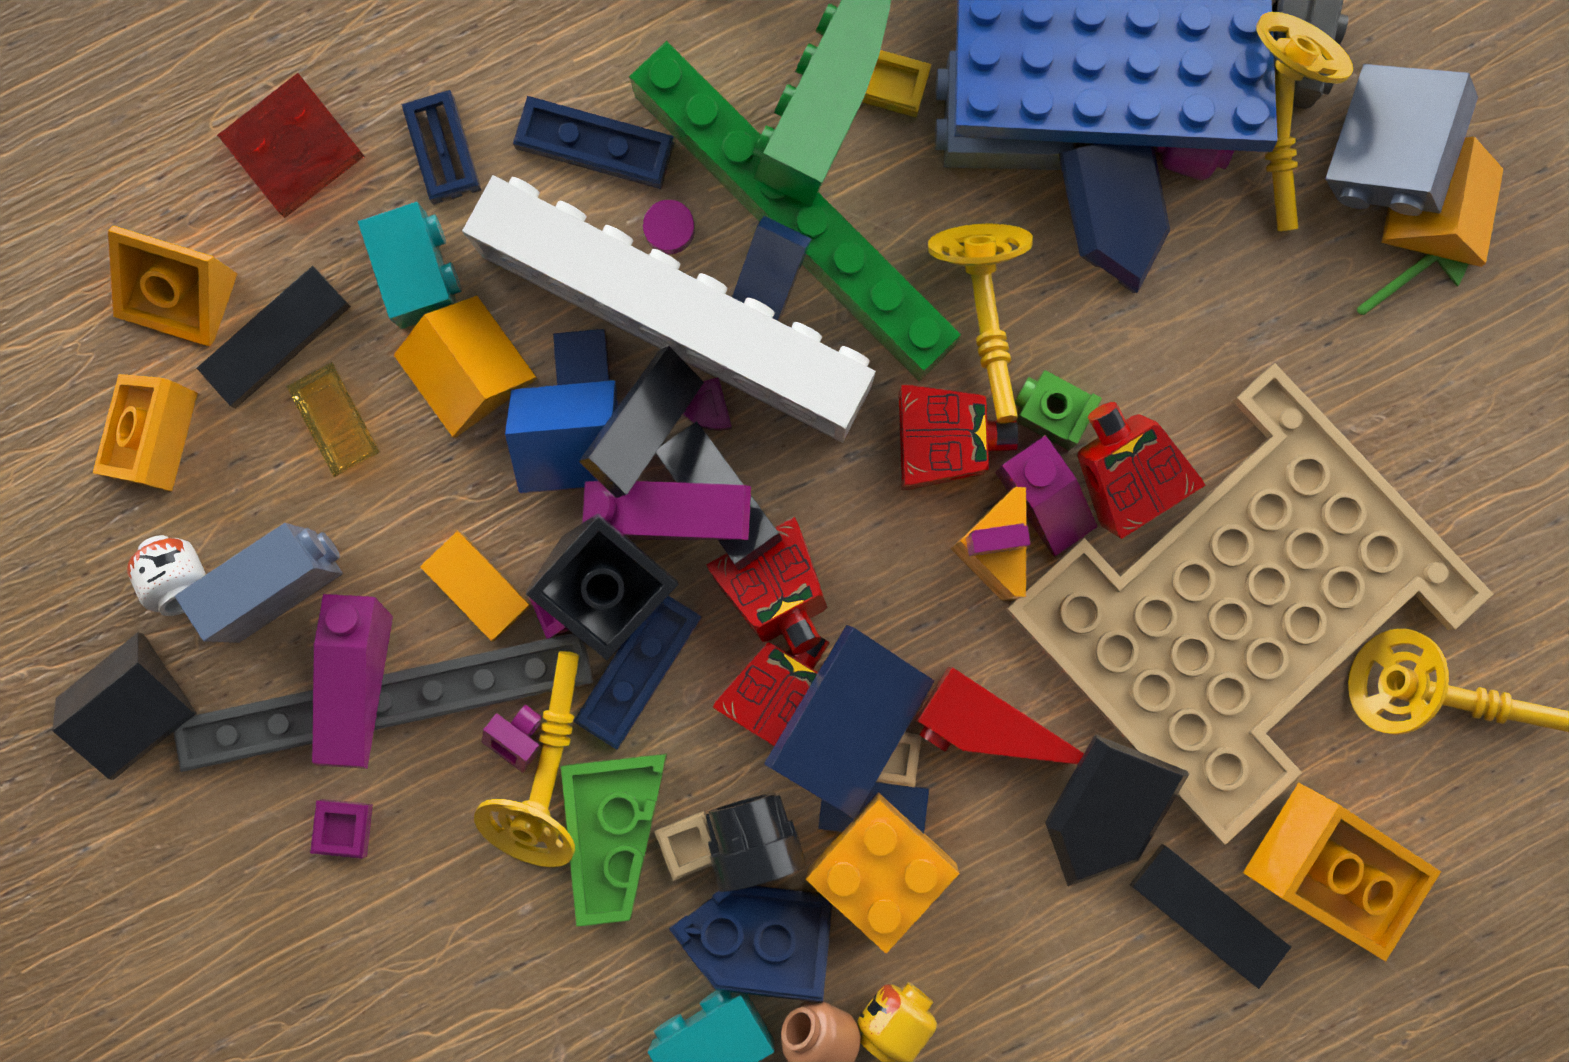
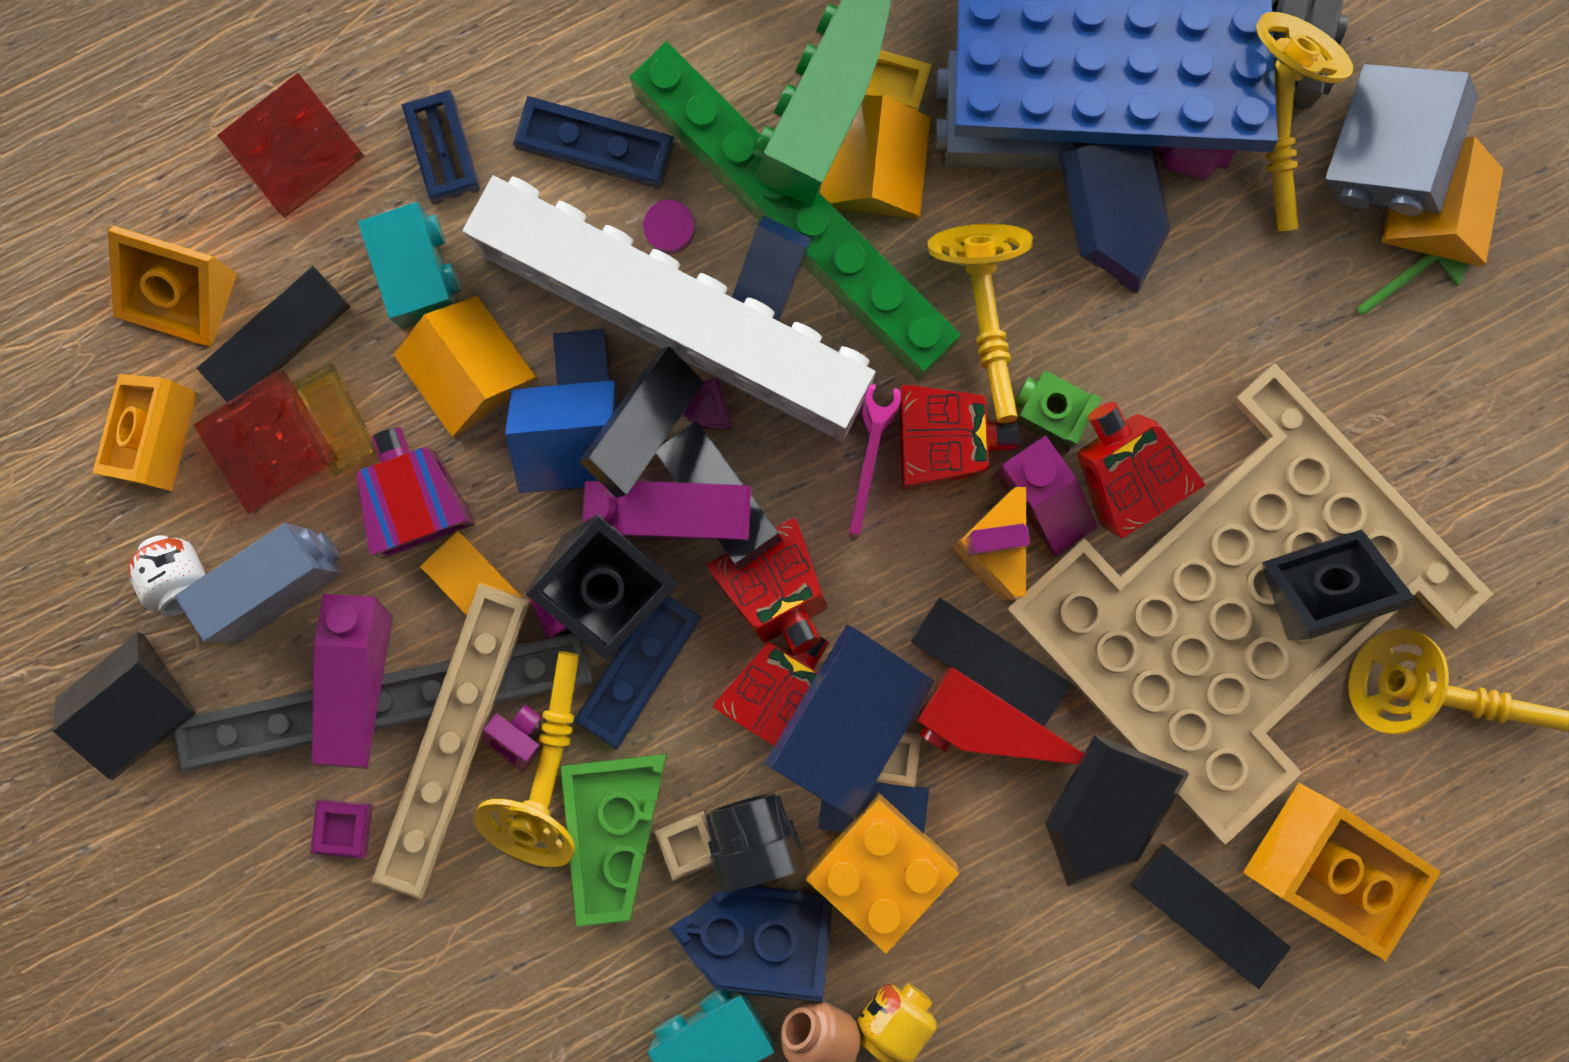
(266, 442): none -> clear red plate
(408, 497): none -> torso
(451, 741): none -> tan tile
(876, 421): none -> dark pink flag
(881, 161): none -> light orange slope
(990, 661): none -> black tile
(1333, 586): none -> black slope

